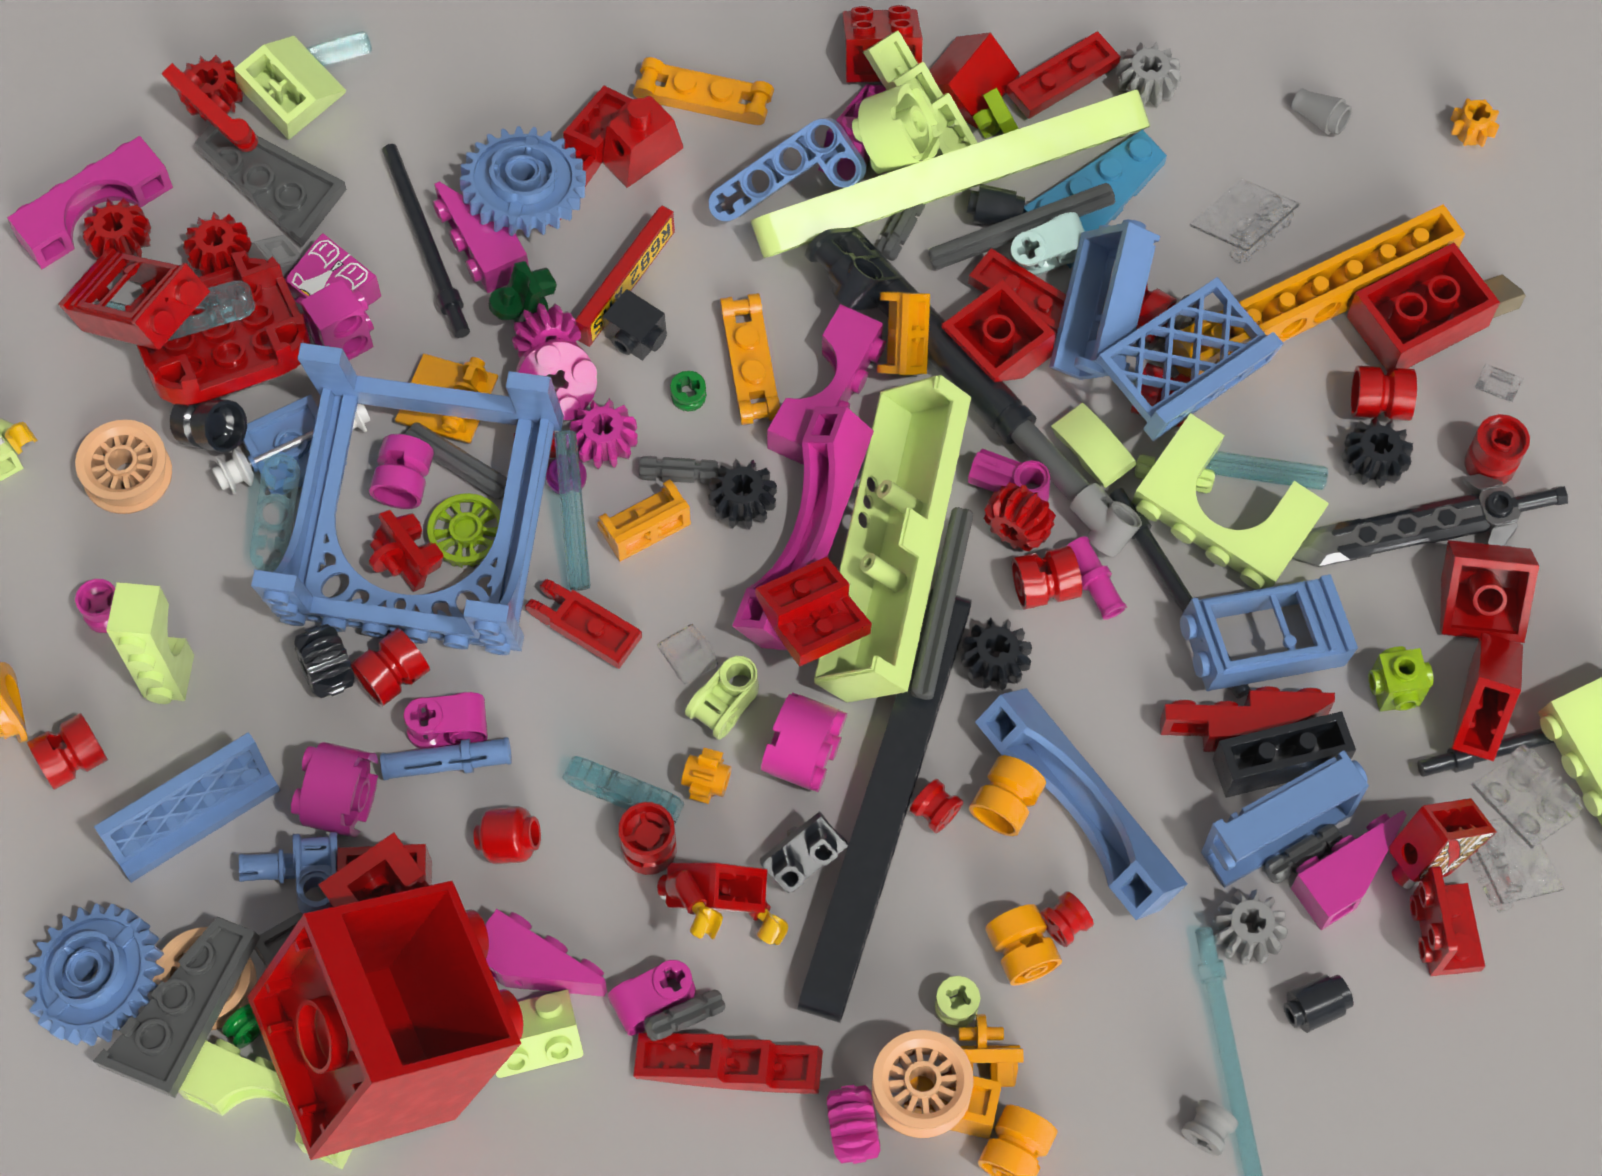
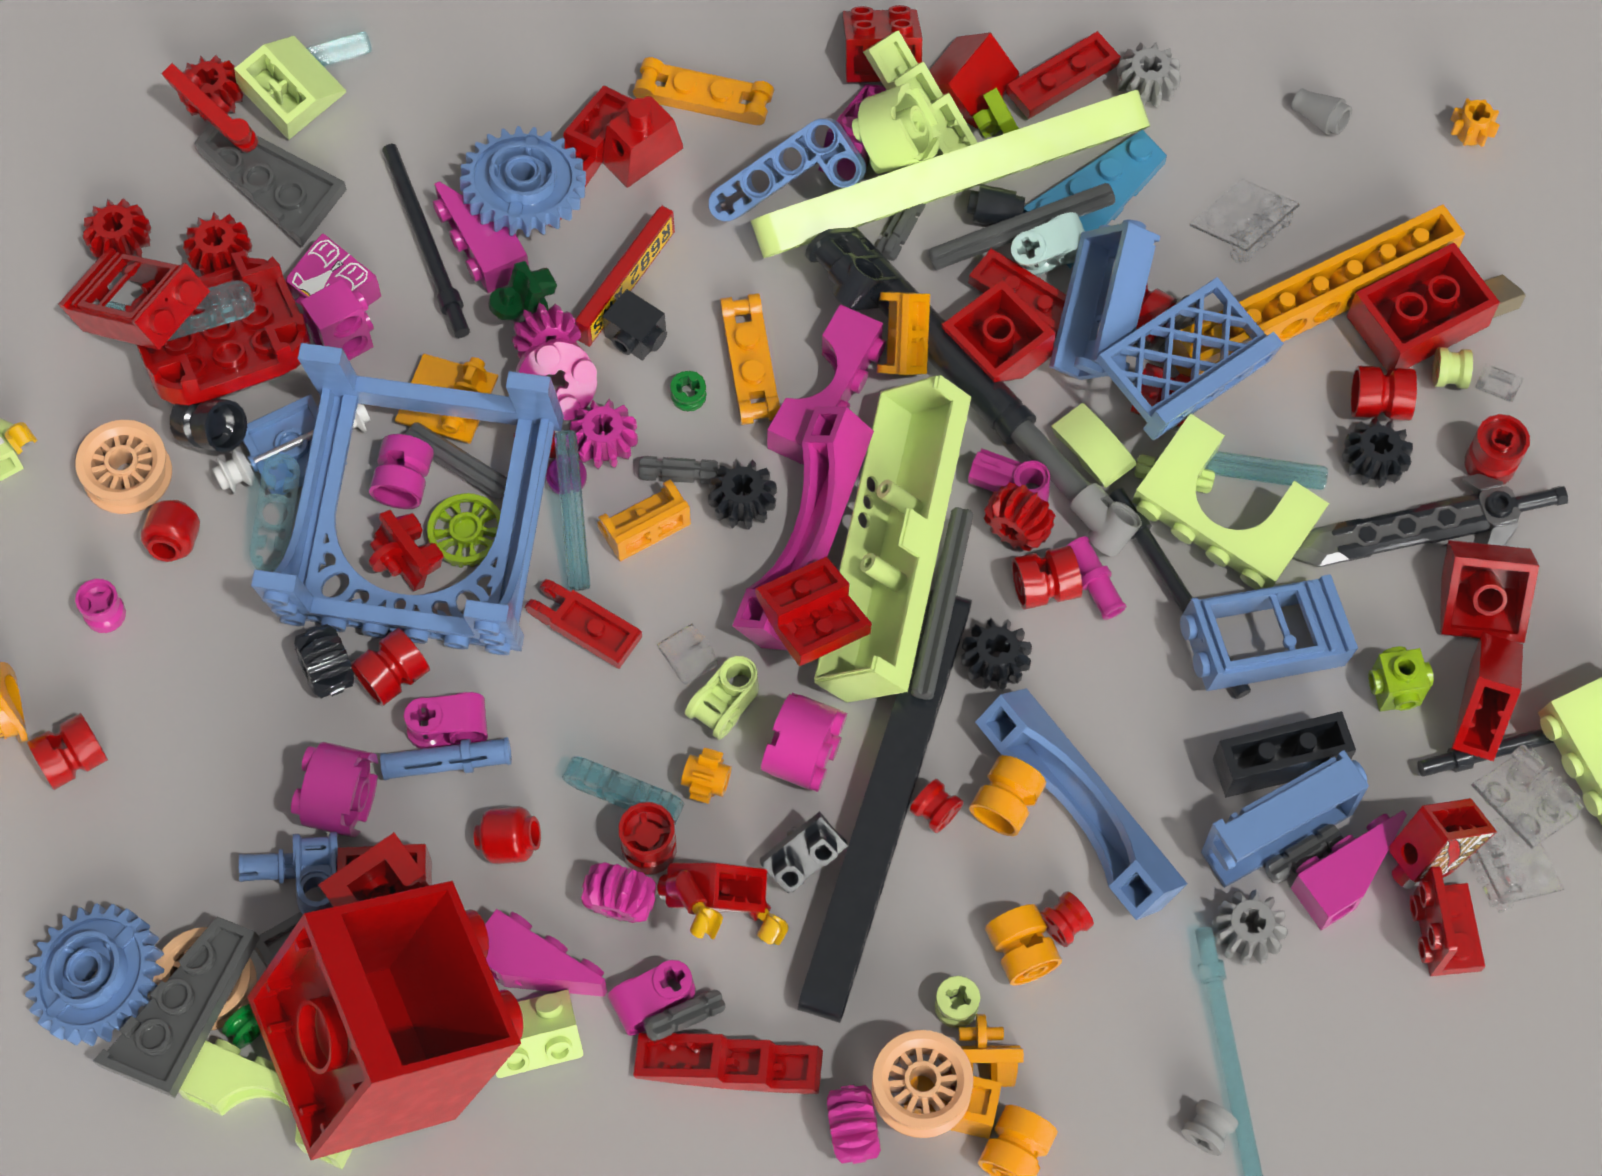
(49, 222): dark pink arch -> none
(140, 634): yellowish green arch -> none
(170, 530): none -> red head
(190, 808): medium blue fence -> none
(280, 249): light grey slope -> none
(618, 892): none -> dark pink gear
(1262, 710): red slope -> none
(1318, 1002): black brick -> none
(1452, 368): none -> yellowish green wheel

